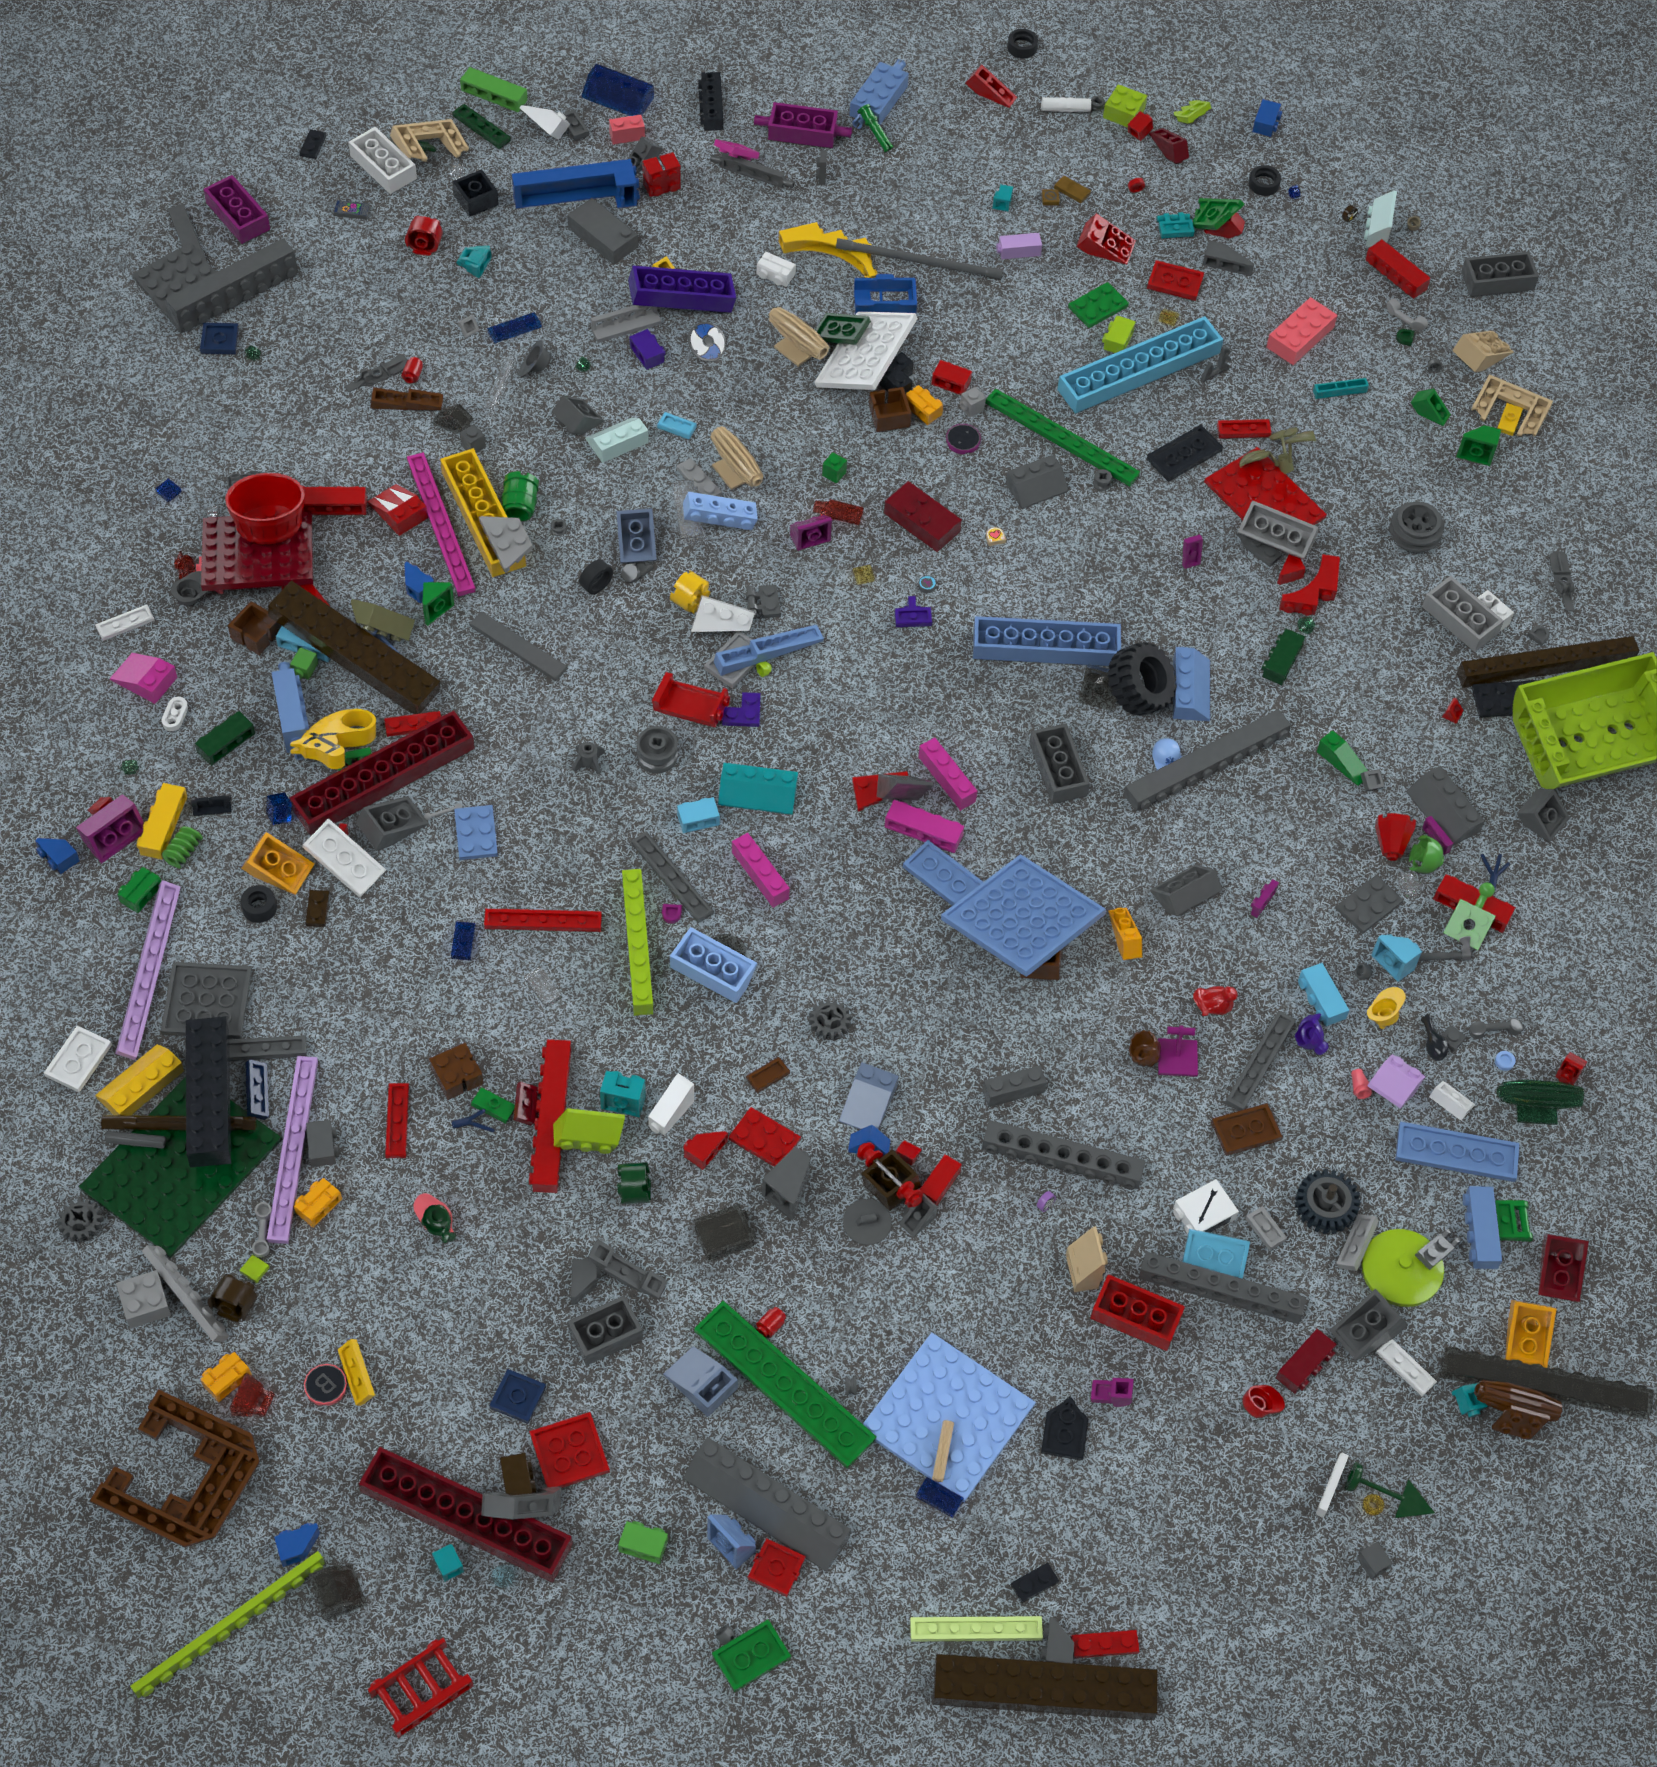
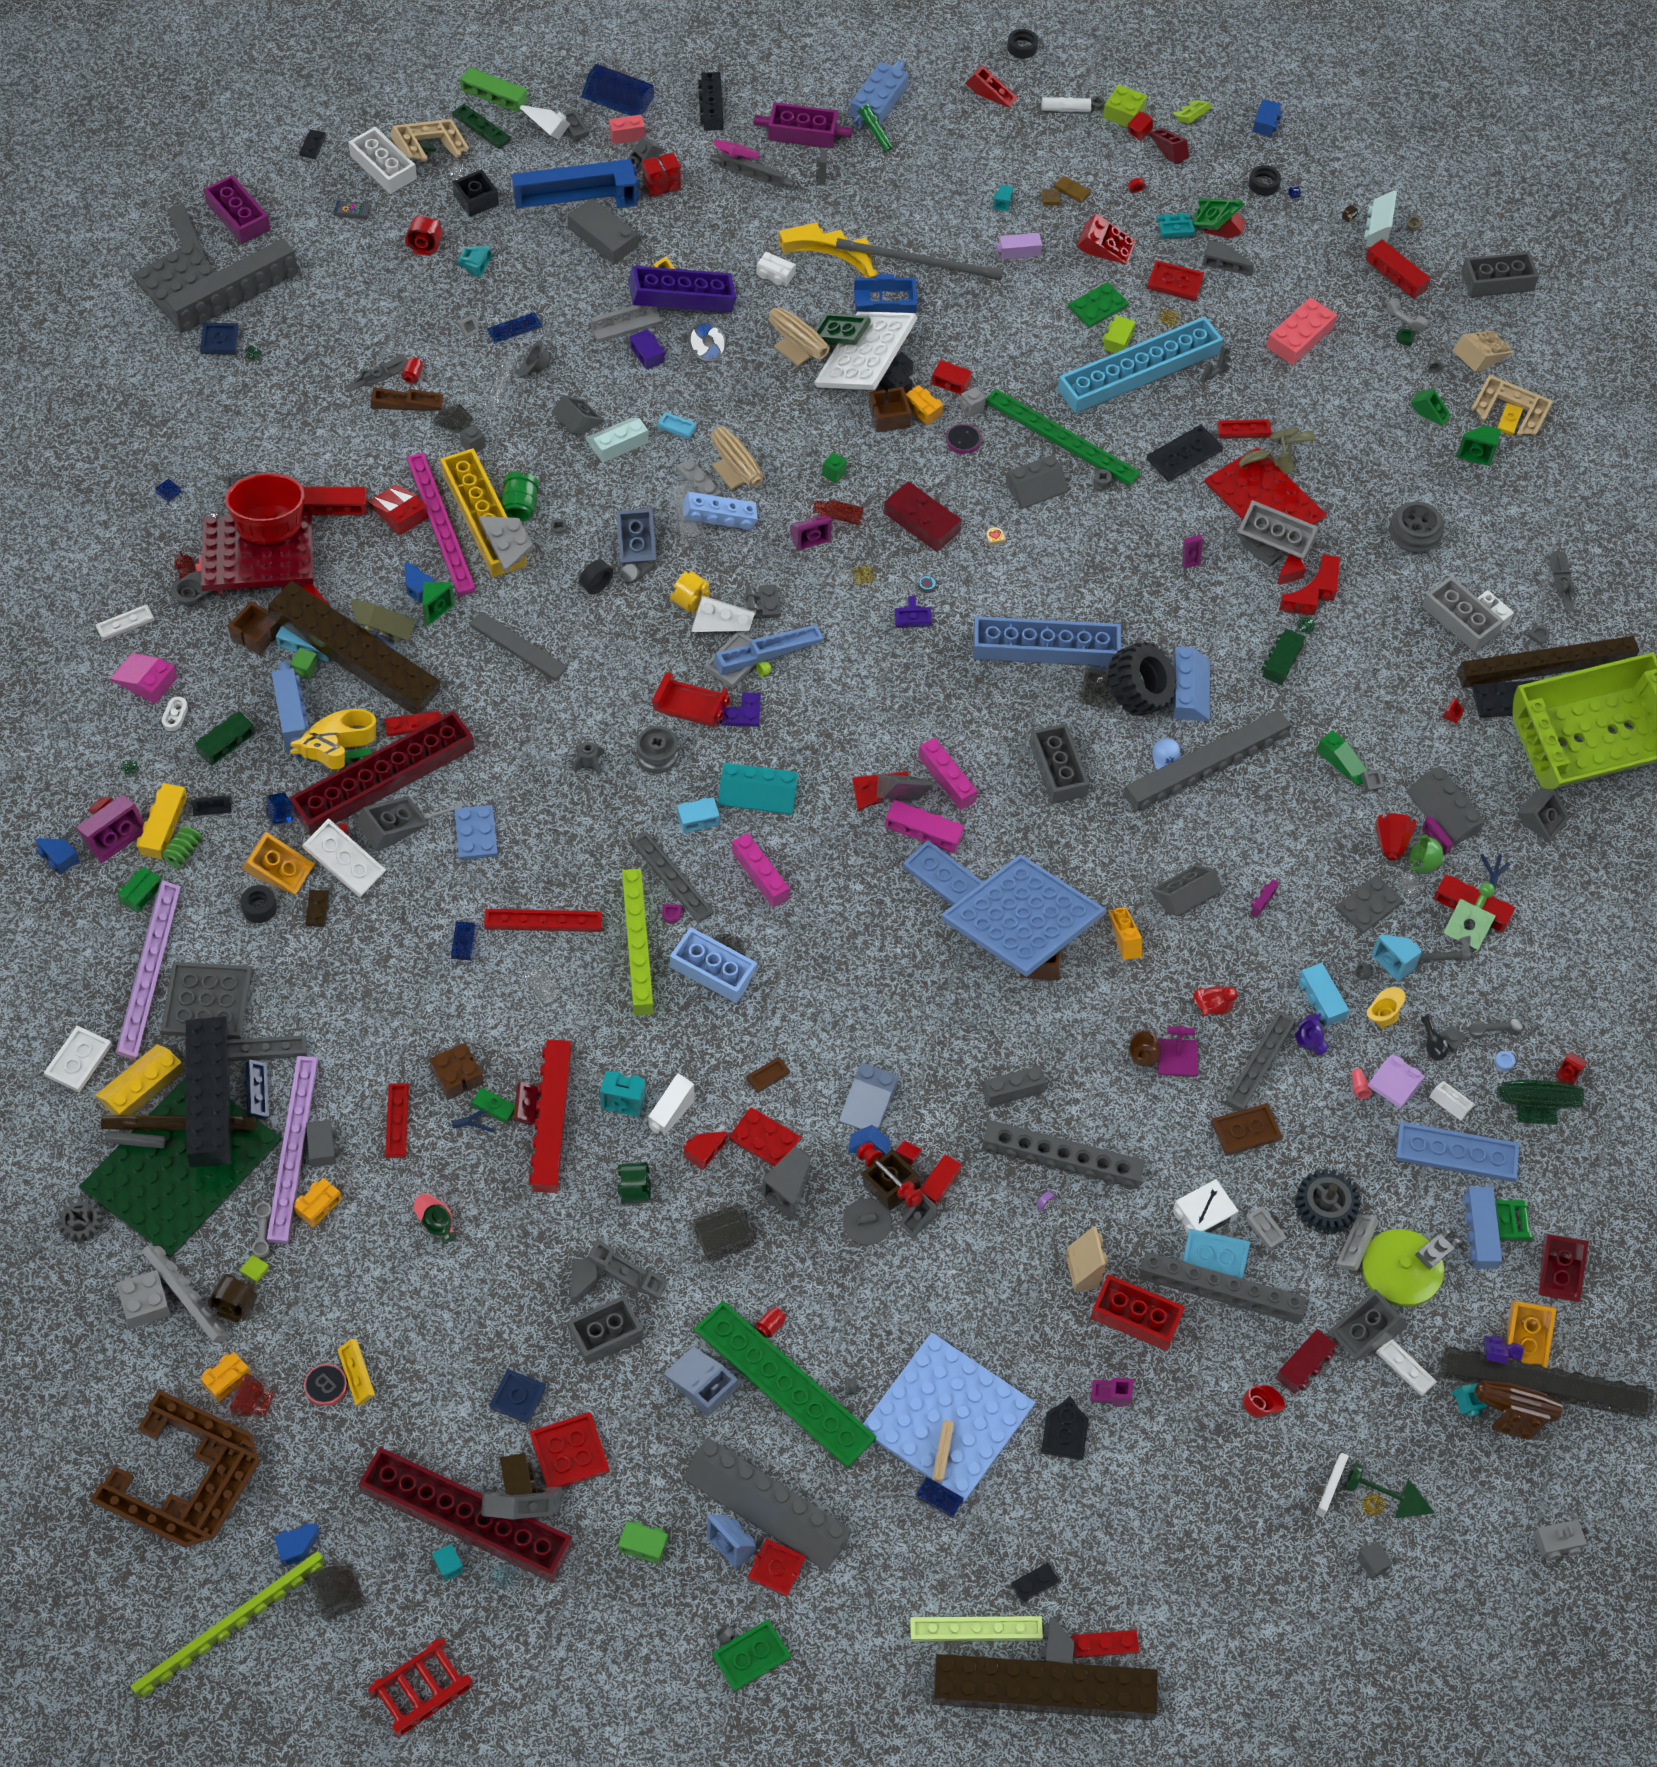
(583, 364): clear green hinge -> none
(588, 1130): lime slope -> none
(839, 1021): dark grey gear -> none
(1340, 388): teal piece -> none
(1499, 1351): none -> dark purple hinge
(1560, 1539): none -> light grey brick

